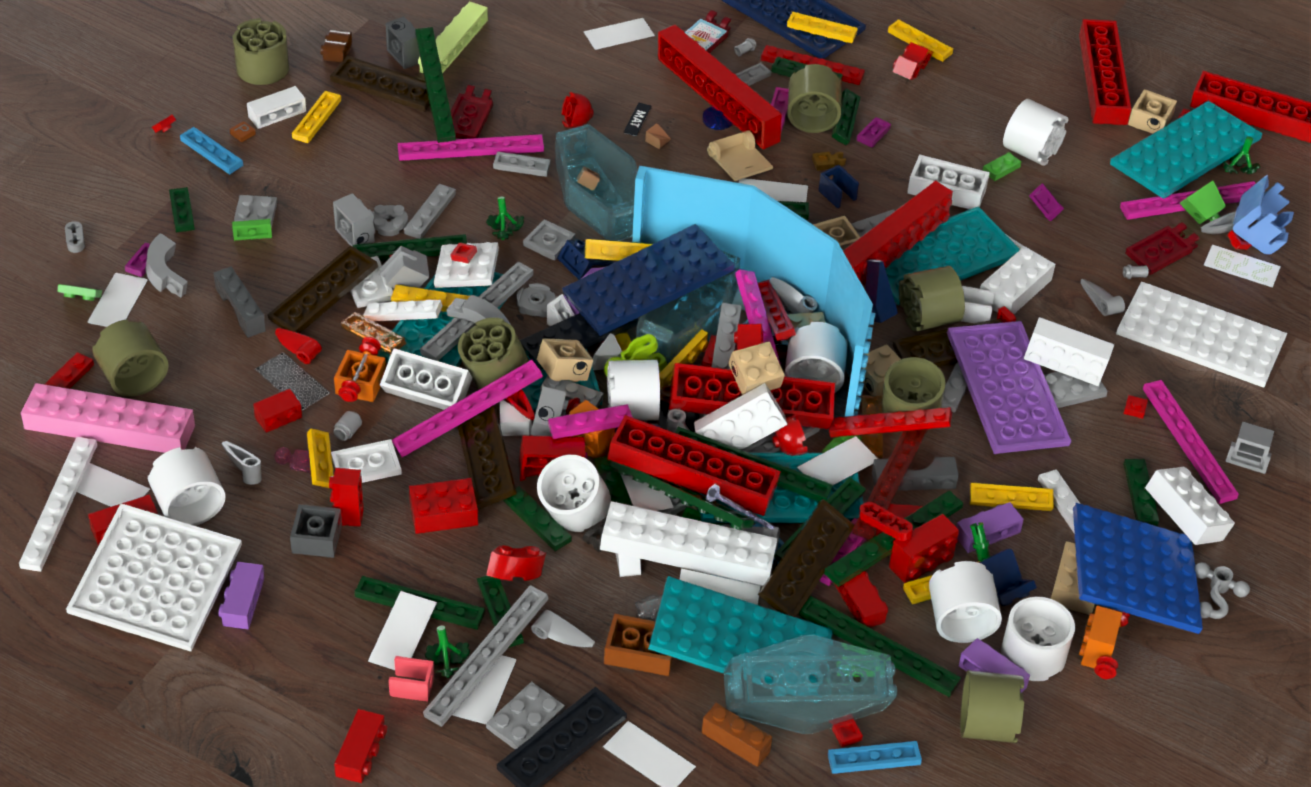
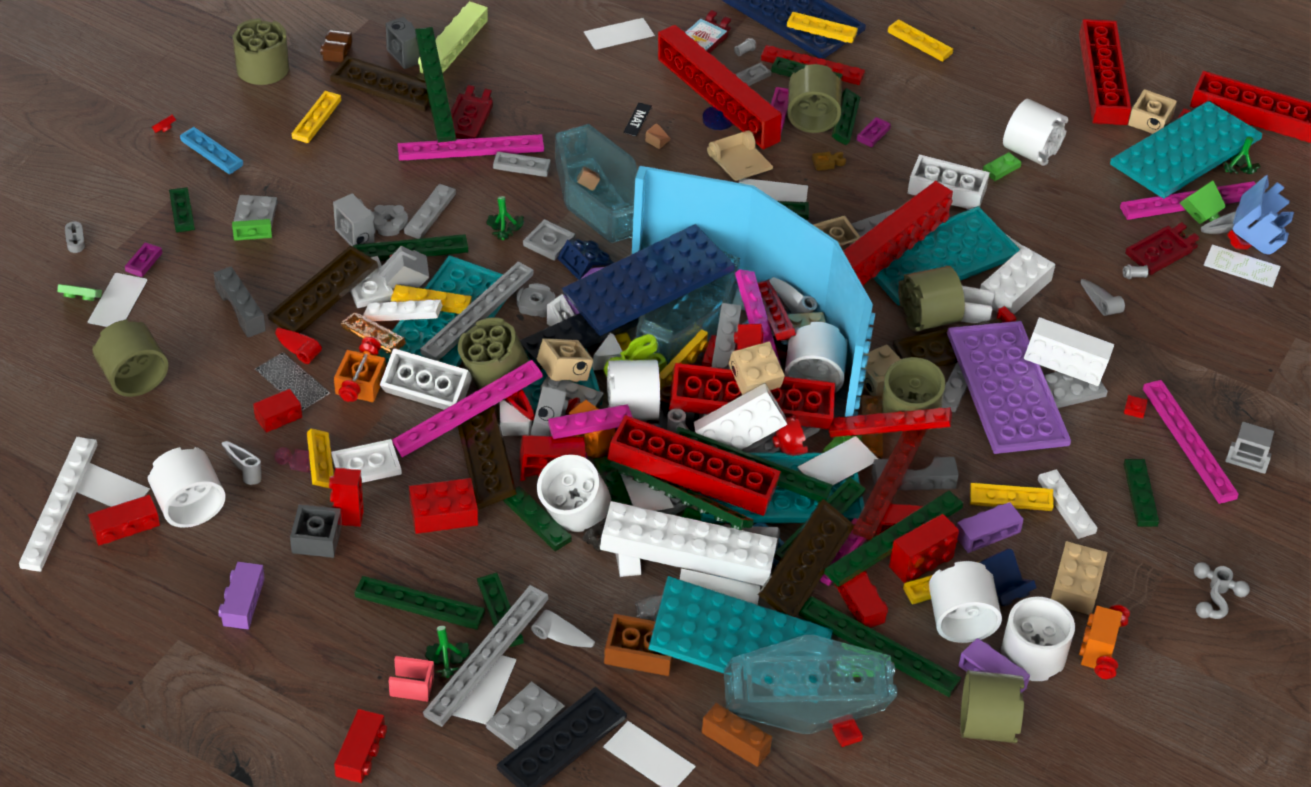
(71, 372): red plate -> none
(107, 418): bright pink brick -> none
(154, 577): white plate -> none
(158, 273): light grey arch -> none
(242, 131): dark orange tile -> none
(276, 107): white brick -> none
(347, 425): light grey brick -> none
(402, 629): white sticker -> none
(458, 274): white plate -> none
(463, 253): red plate -> none
(474, 309): light grey arch -> none
(516, 562): red brick -> none
(576, 110): red cylinder -> none
(611, 249): yellow plate -> none
(713, 493): clear purple piece -> none
(840, 182): dark blue piece -> none
(874, 757): dark azure plate -> none
(879, 291): dark blue slope -> none
(897, 528): red beam -> none
(911, 61): red brick -> none
(980, 542): green pin -> none
(1046, 202): magenta plate -> none
(1136, 568): blue plate -> none
(1189, 505): white brick -> none
(1202, 334): white plate -> none

